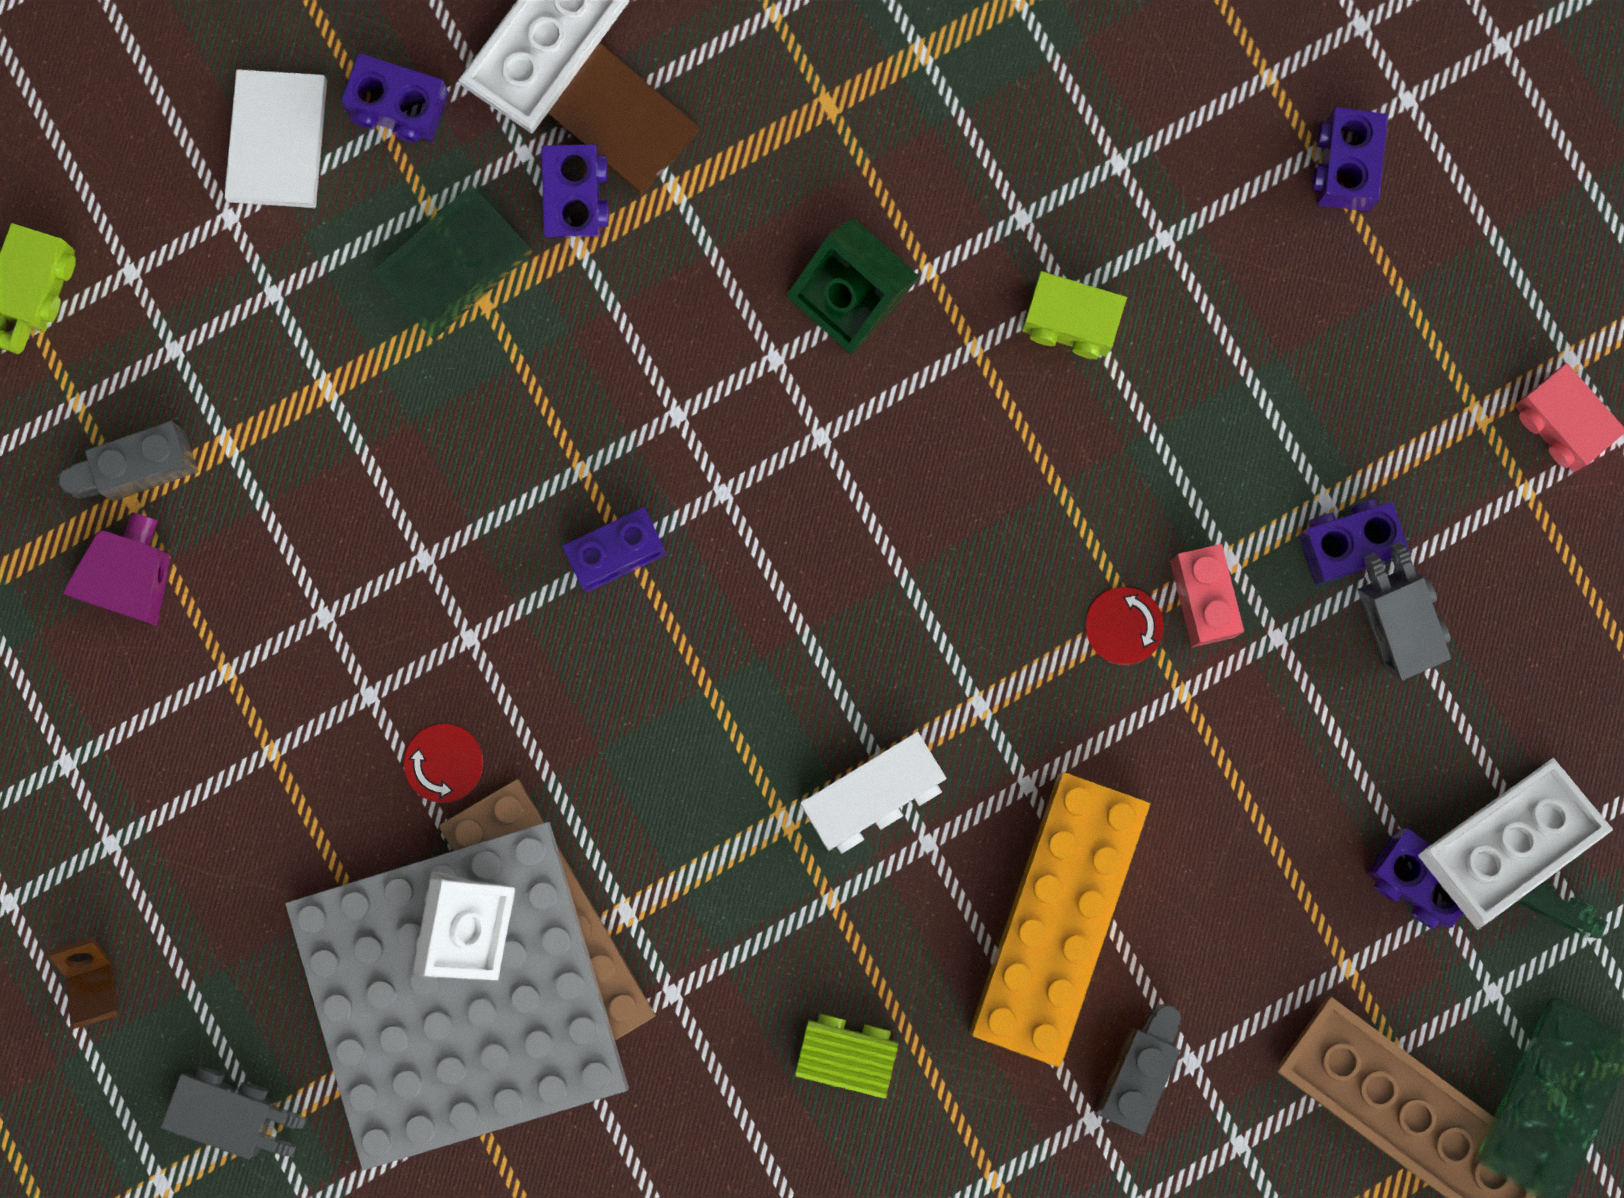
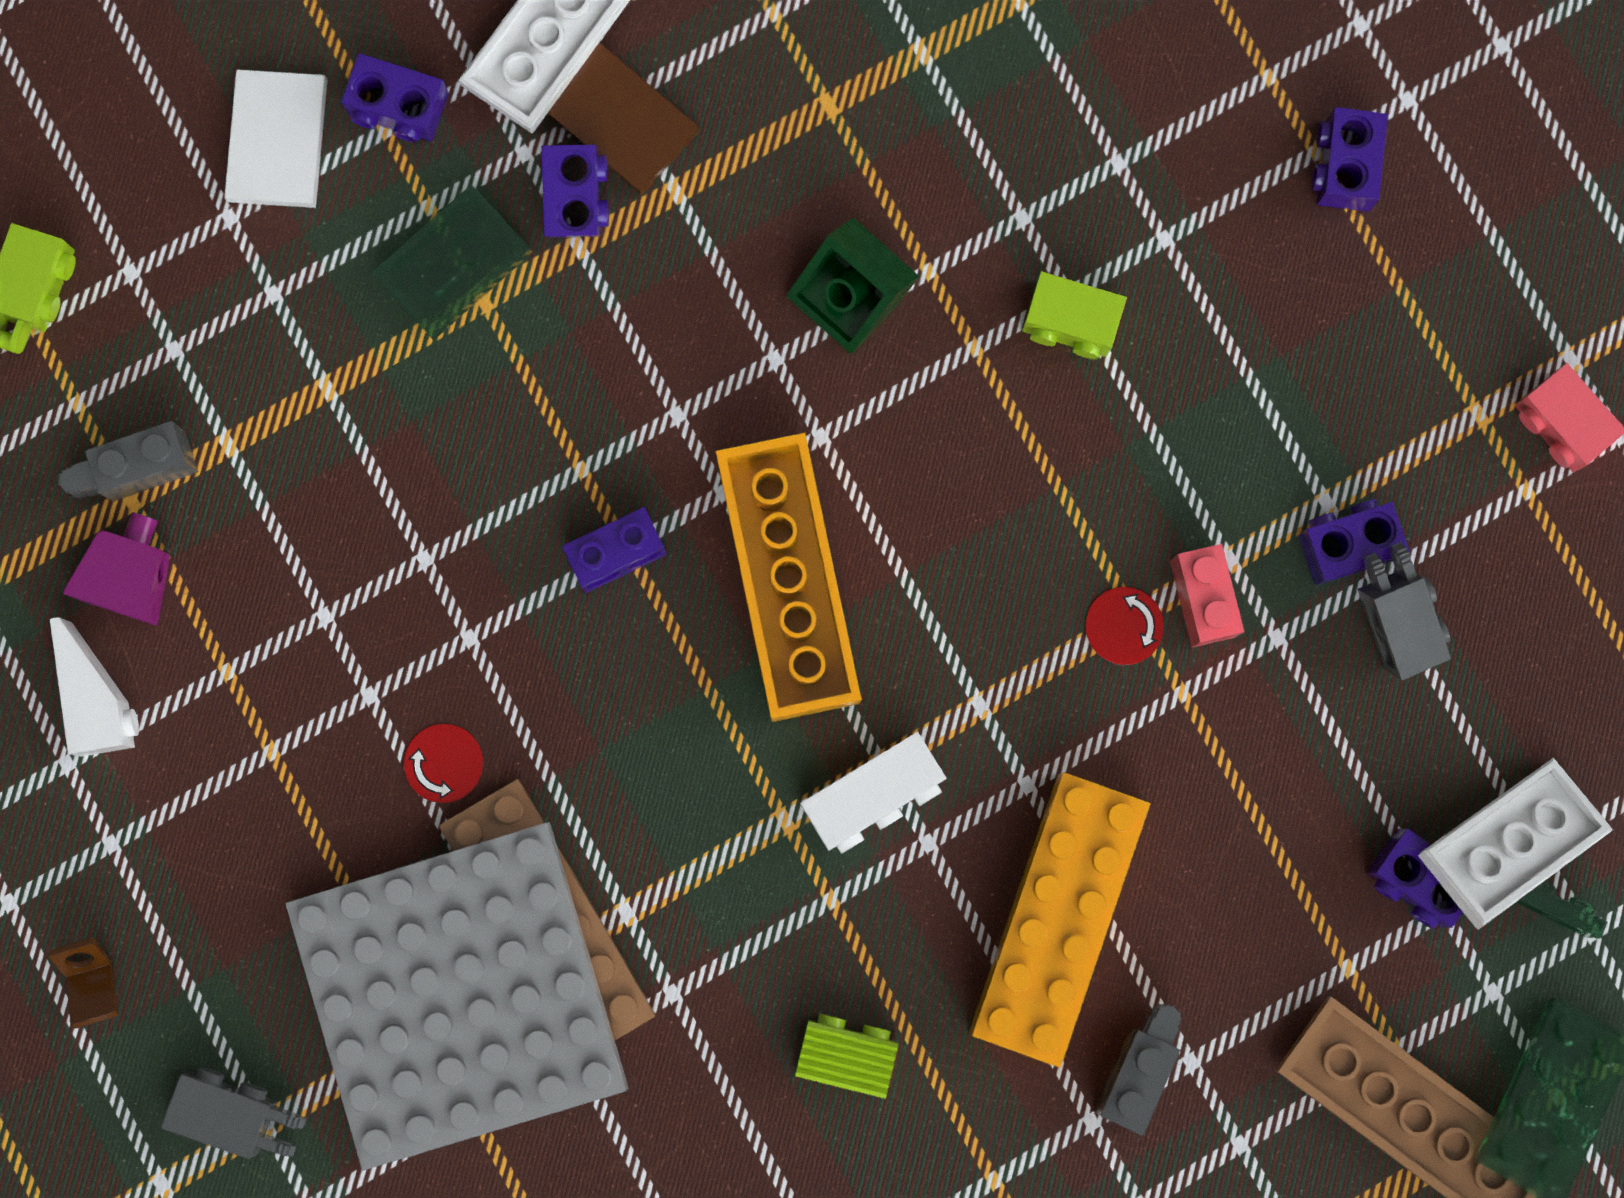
(92, 705): none -> white slope
(463, 928): white bracket -> none
(788, 577): none -> light orange brick

